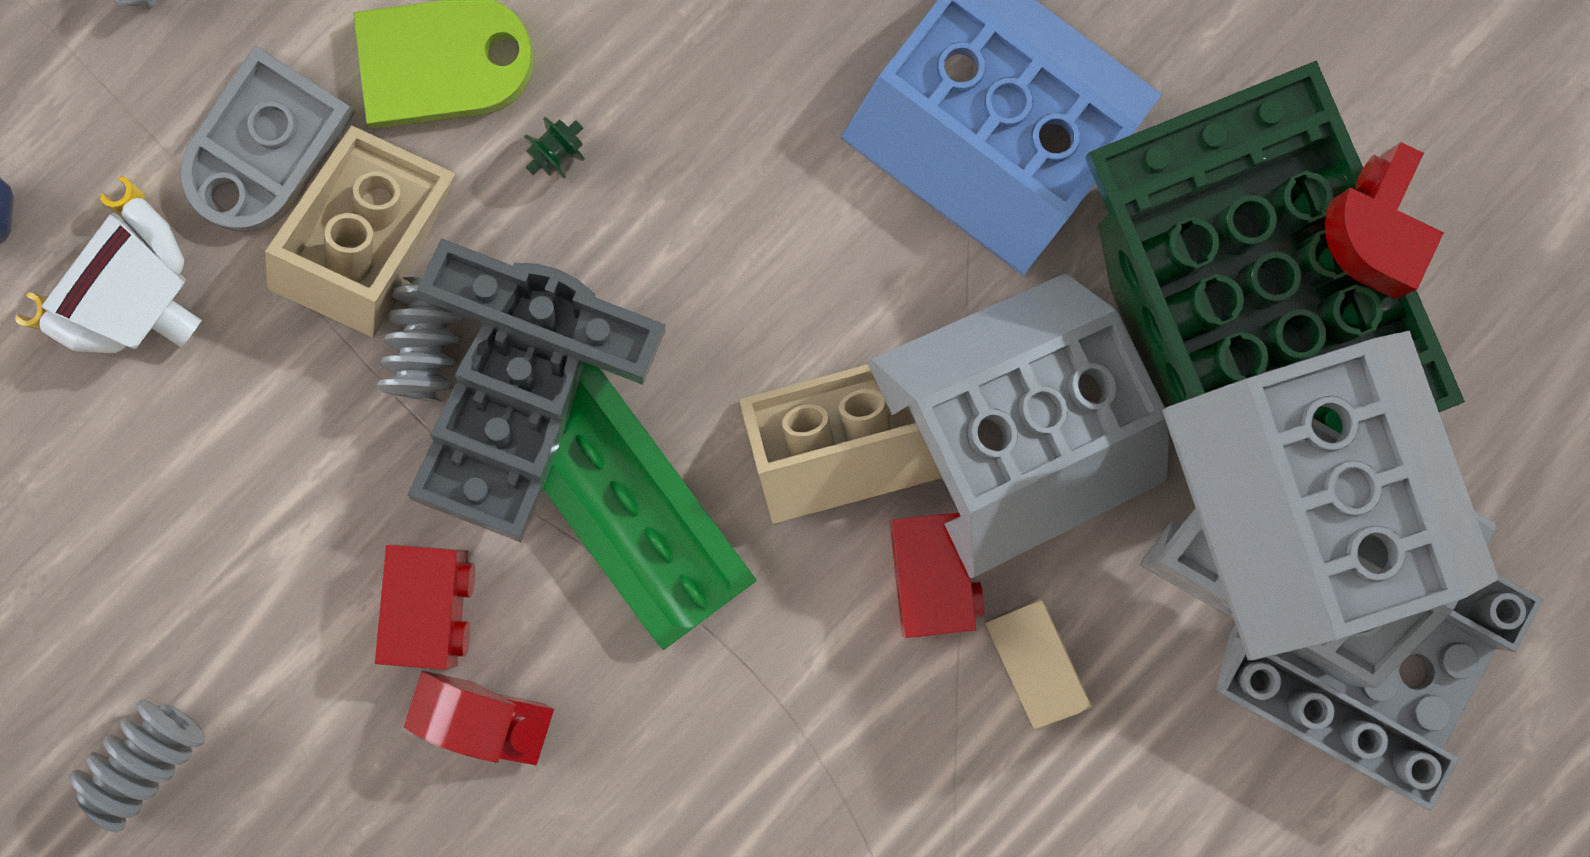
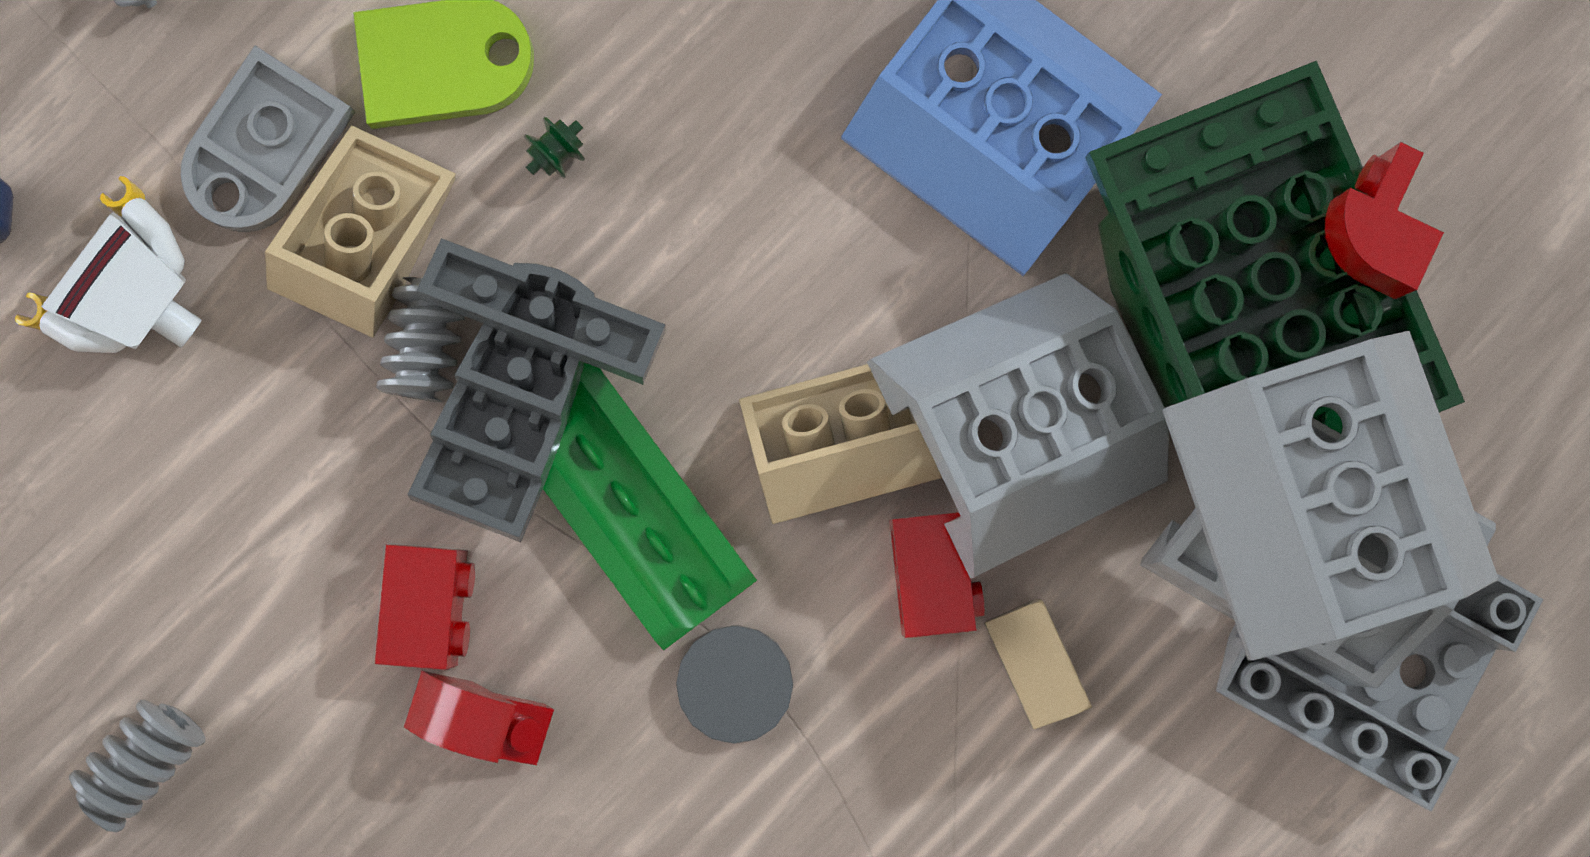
(734, 684): none -> dark grey tile

